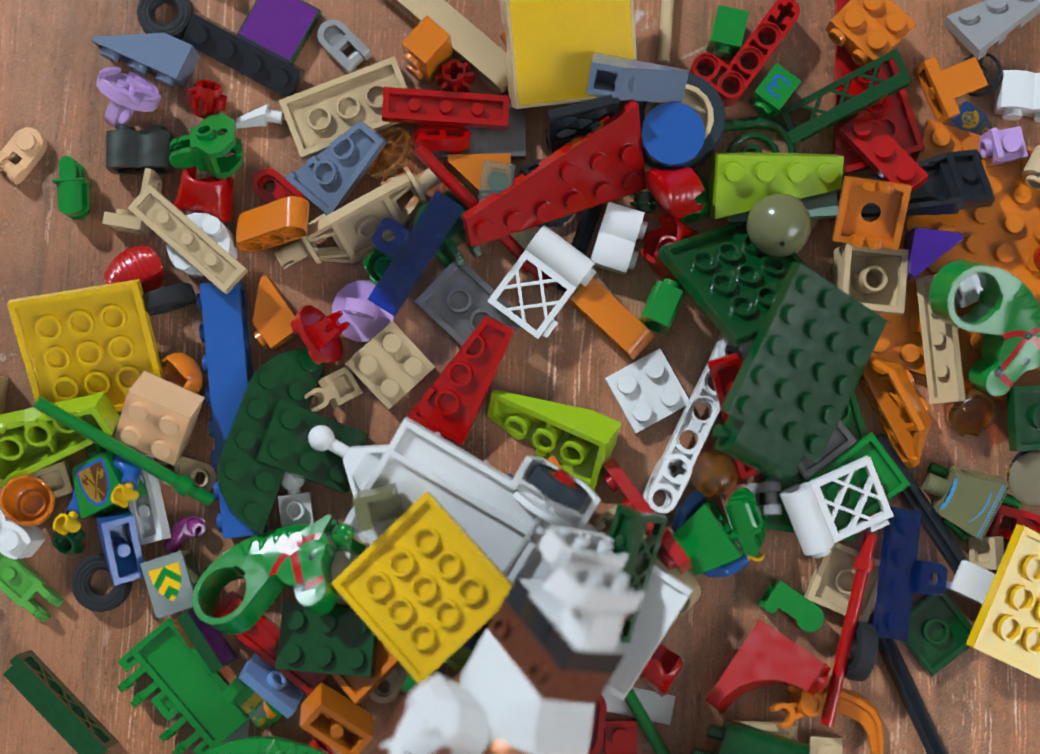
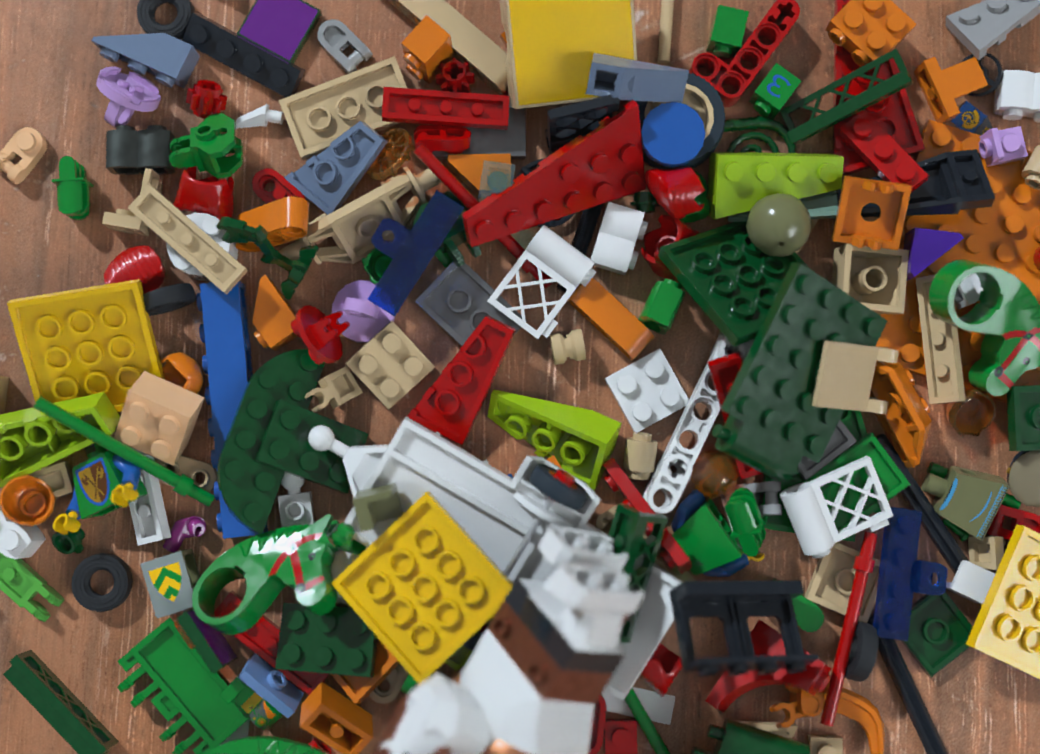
(120, 545): blue slope -> none
(239, 232): none -> dark green piece
(569, 346): none -> tan wheel
(640, 456): none -> tan brick
(733, 604): none -> black window
(847, 376): none -> tan flag

